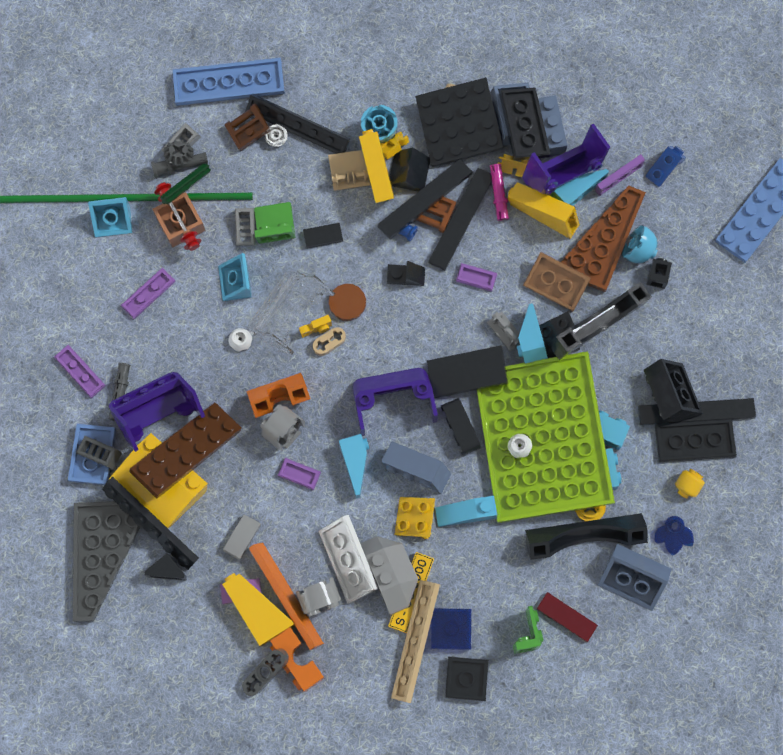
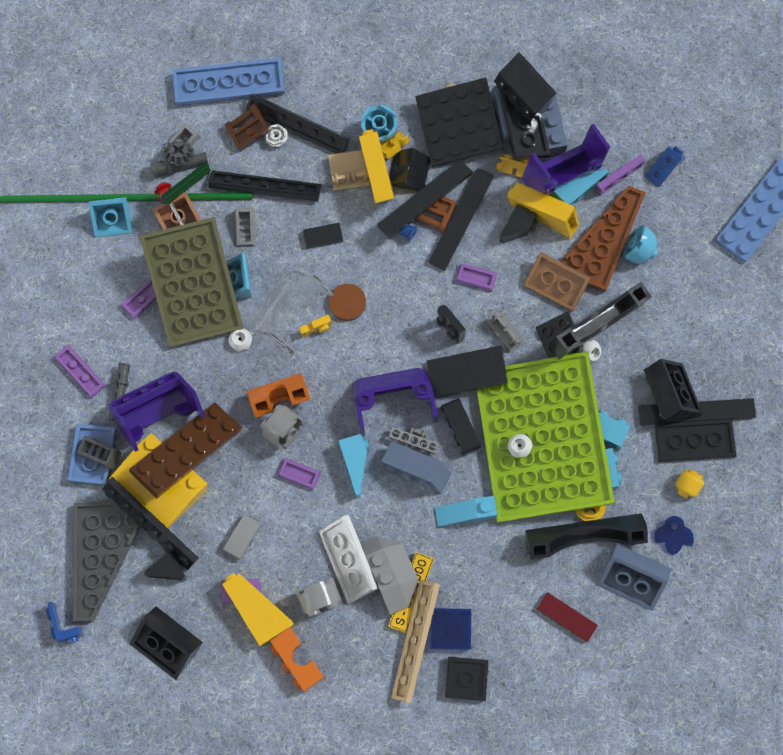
(70, 635): none -> blue bracket
(165, 642): none -> black slope
(191, 281): none -> olive plate
(265, 185): none -> black tile
(274, 223): bright green bracket -> none
(274, 670): dark grey beam -> none
(286, 595): orange tile -> none
(331, 344): tan beam -> none
(406, 274): black slope -> none
(415, 517): yellow hinge -> none
(420, 439): none -> light grey piece
(454, 328): none -> black plate
(499, 192): dark pink pin -> none
(519, 224): none -> black slope
(525, 87): none -> black slope
(525, 643): bright green bracket -> none
(530, 338): medium azure slope -> none
(593, 349): none -> white plate
(656, 279): black brick -> none

